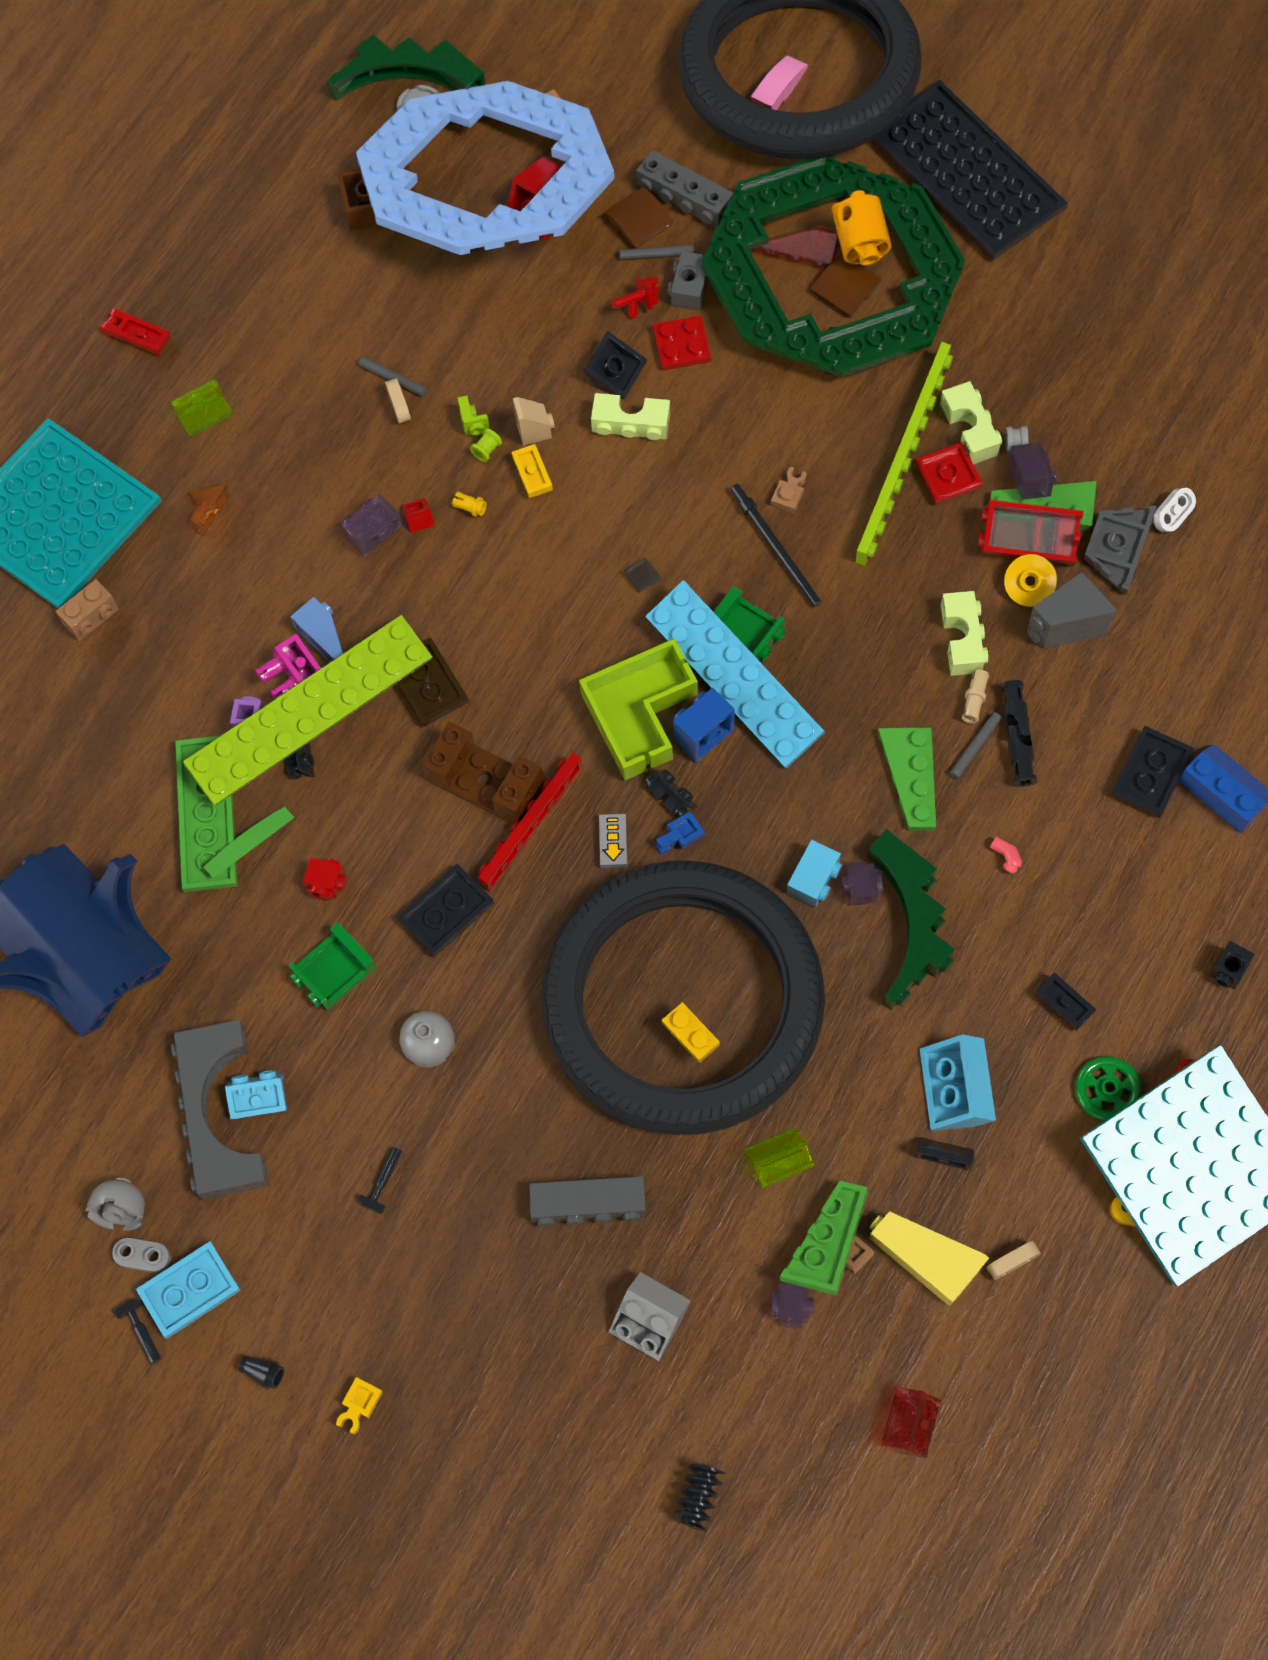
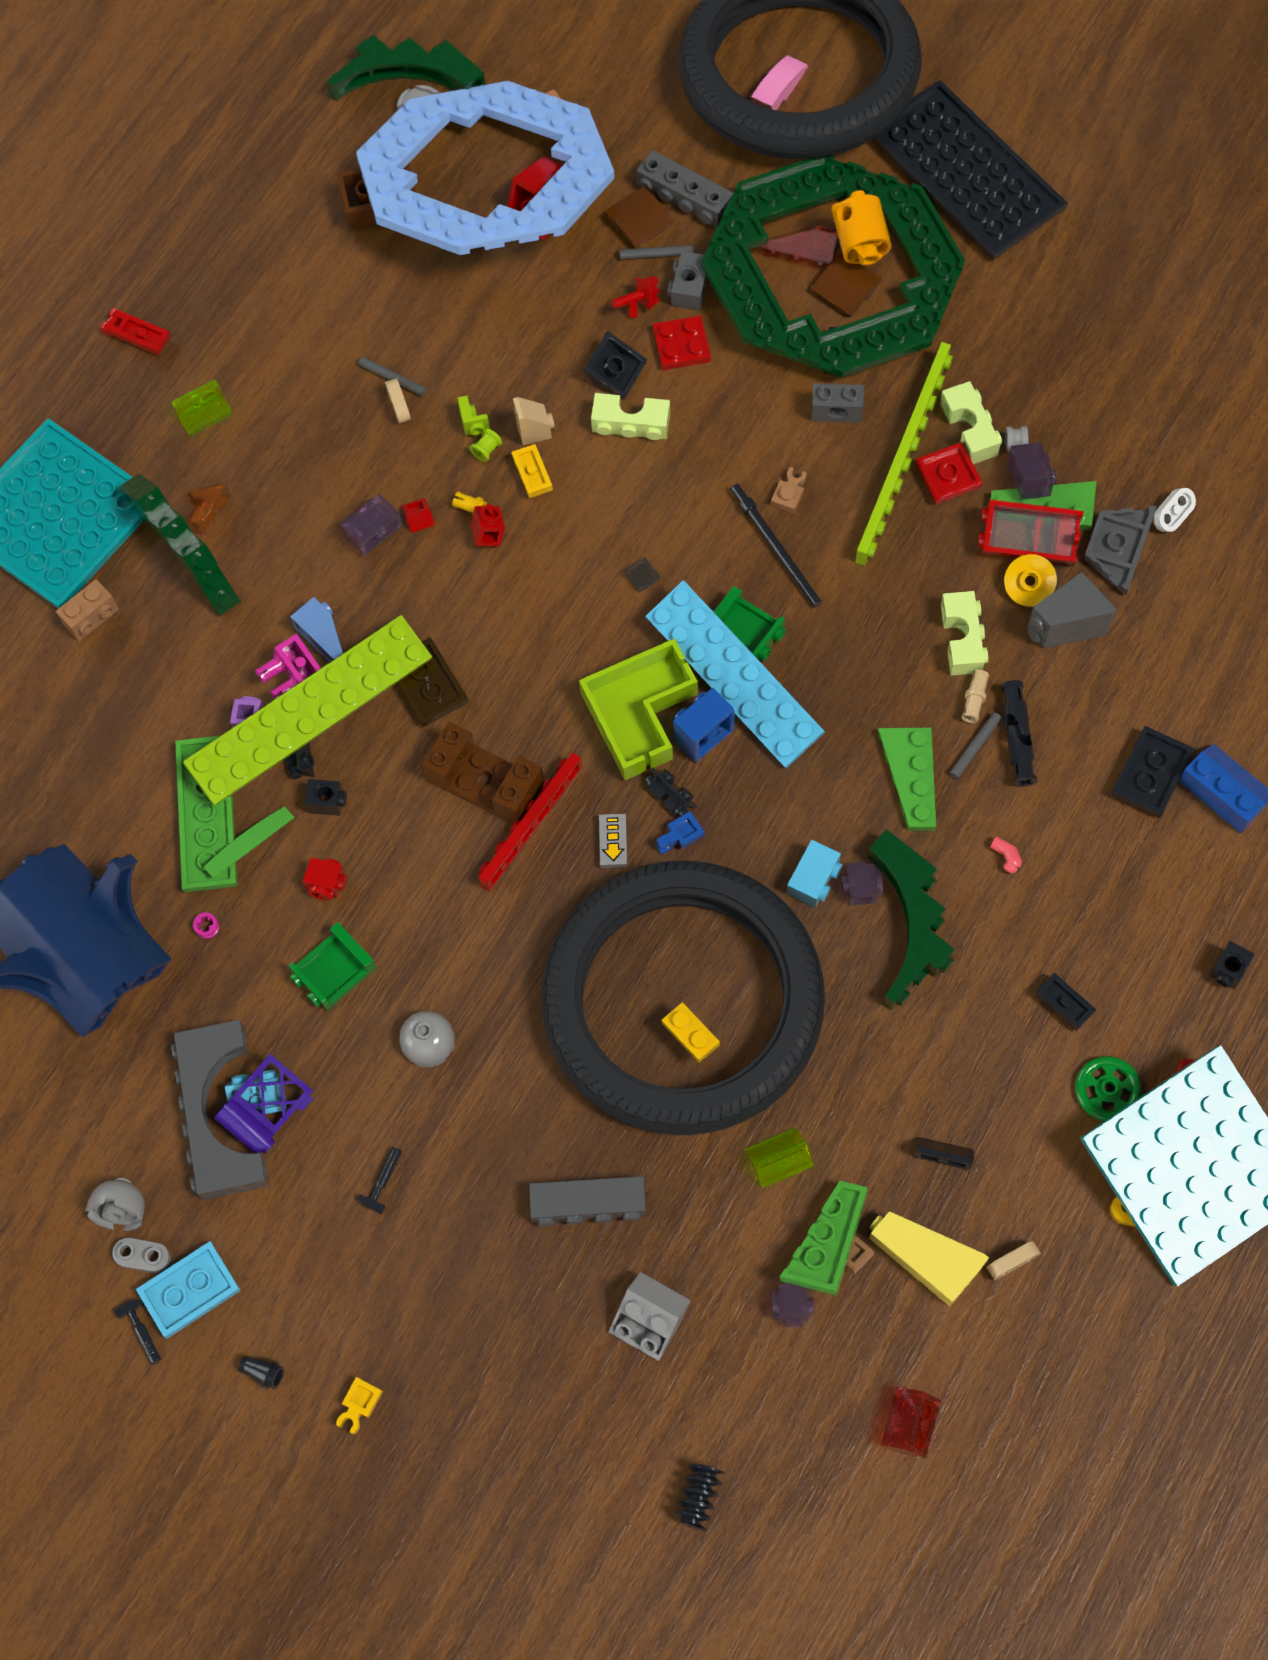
(190, 550): none -> dark green arch
(213, 929): none -> dark pink bush
(247, 1122): none -> dark purple piece
(317, 789): none -> black brick
(445, 910): black plate -> none
(487, 525): none -> red brick
(837, 403): none -> dark grey brick
(957, 1083): medium azure slope -> none

